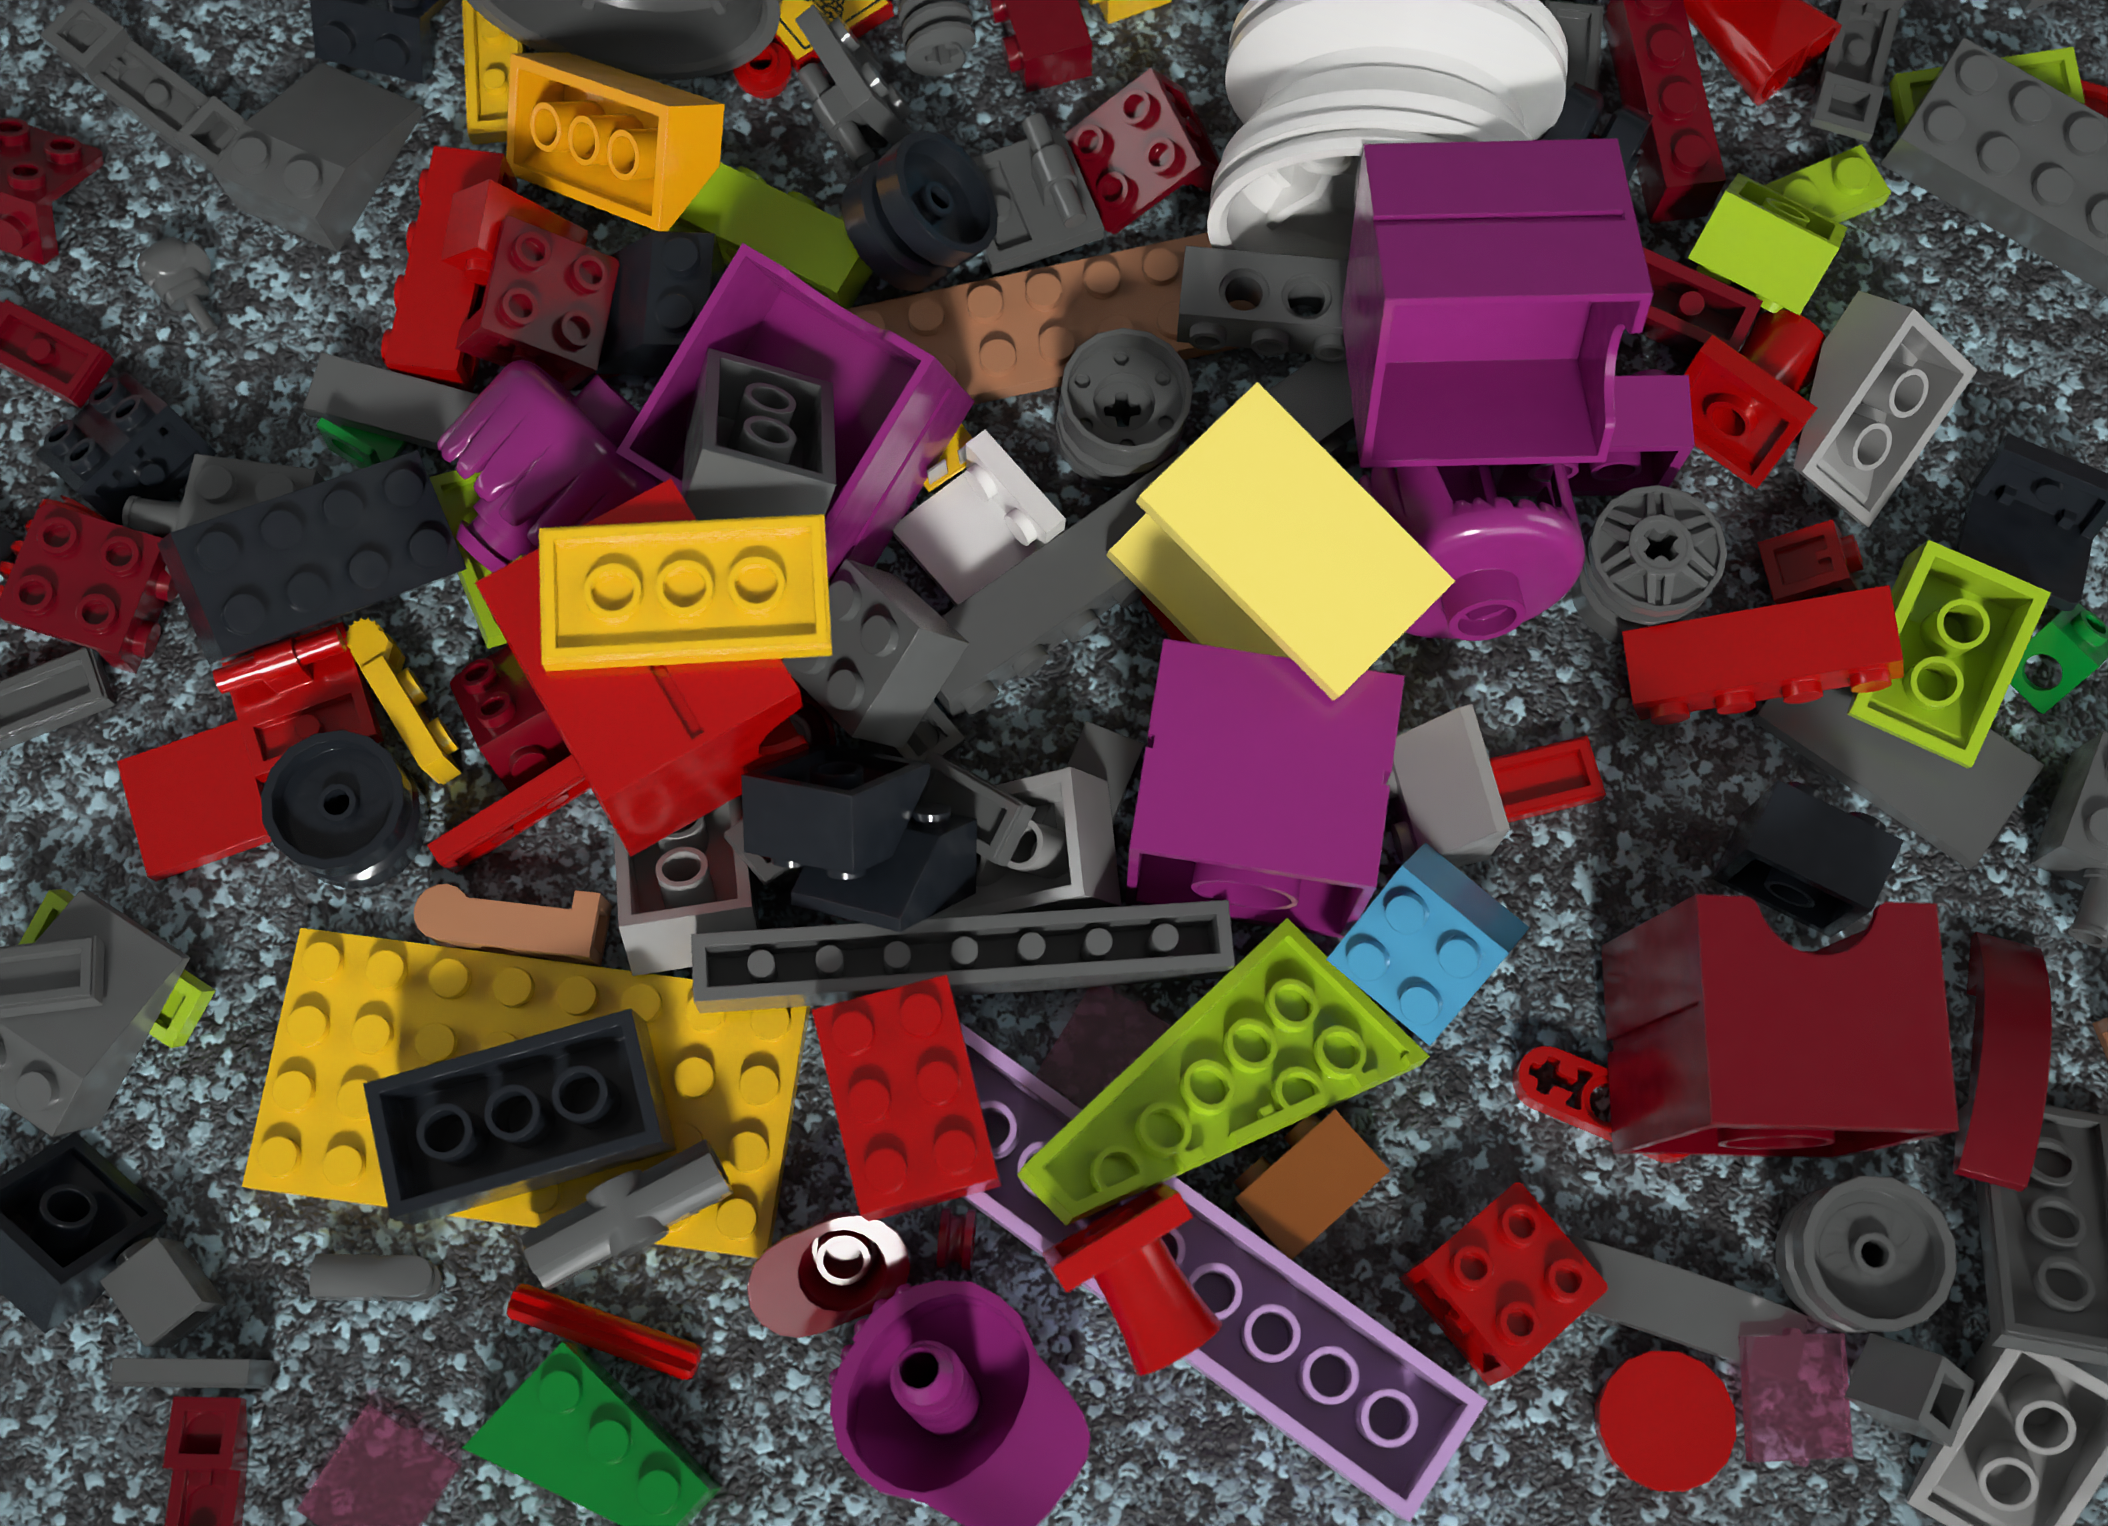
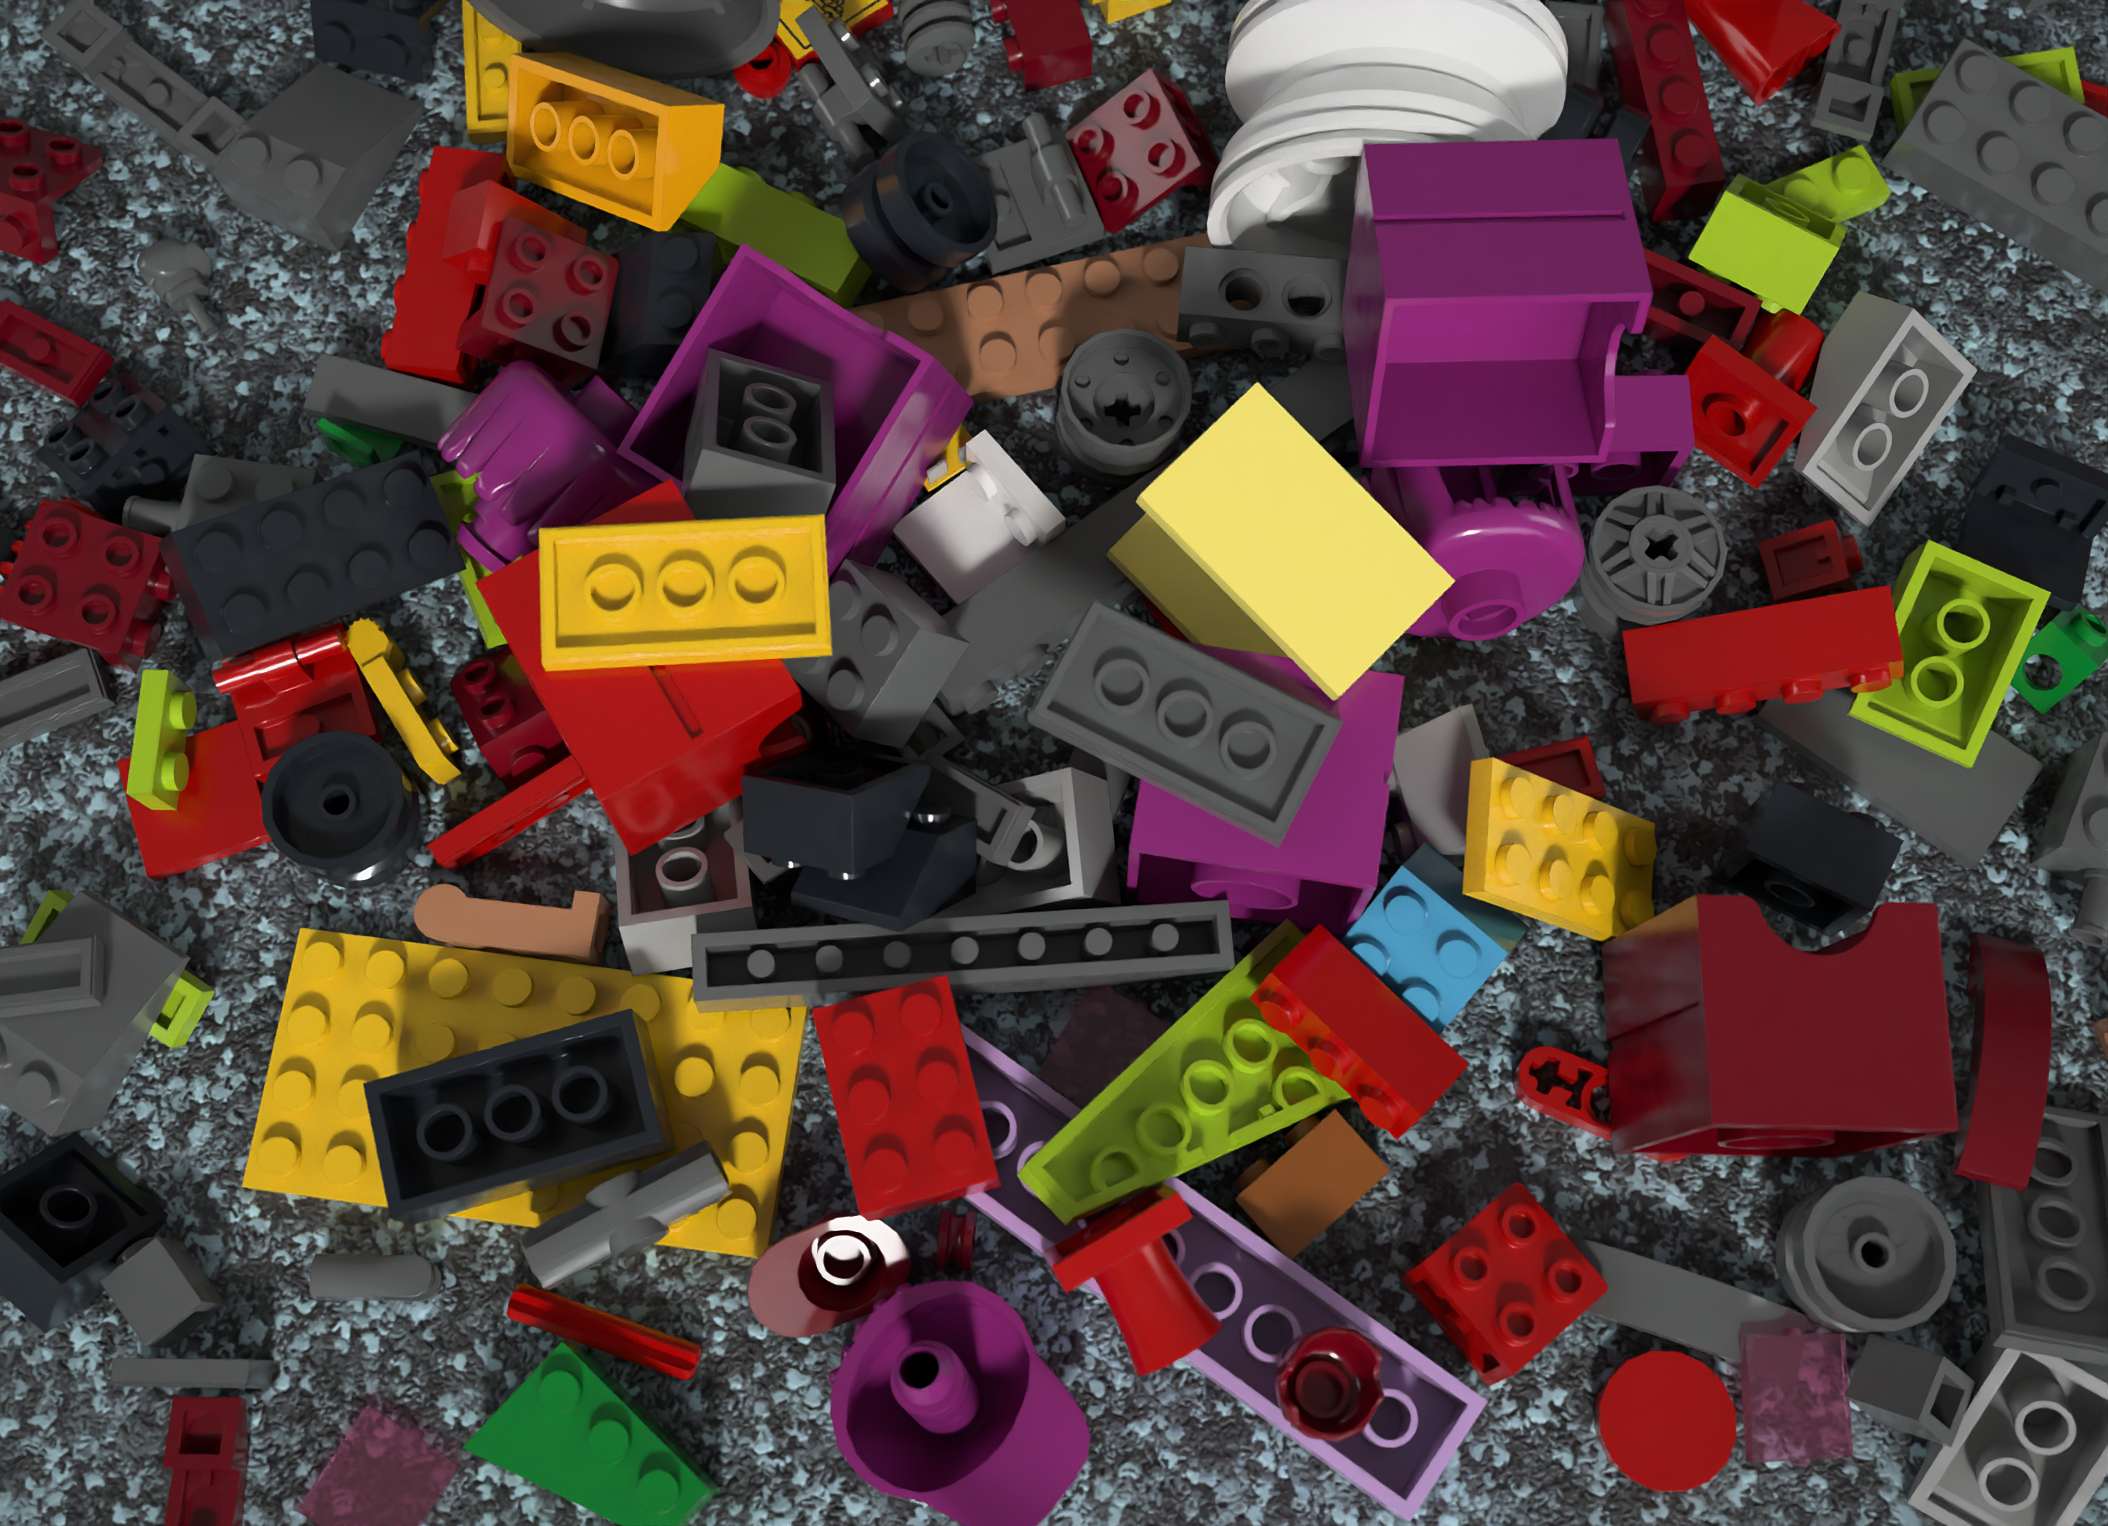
(158, 757): none -> lime plate
(1185, 722): none -> dark grey tile
(1329, 1383): none -> dark red hair
(1358, 1032): none -> red brick
(1556, 853): none -> yellow plate

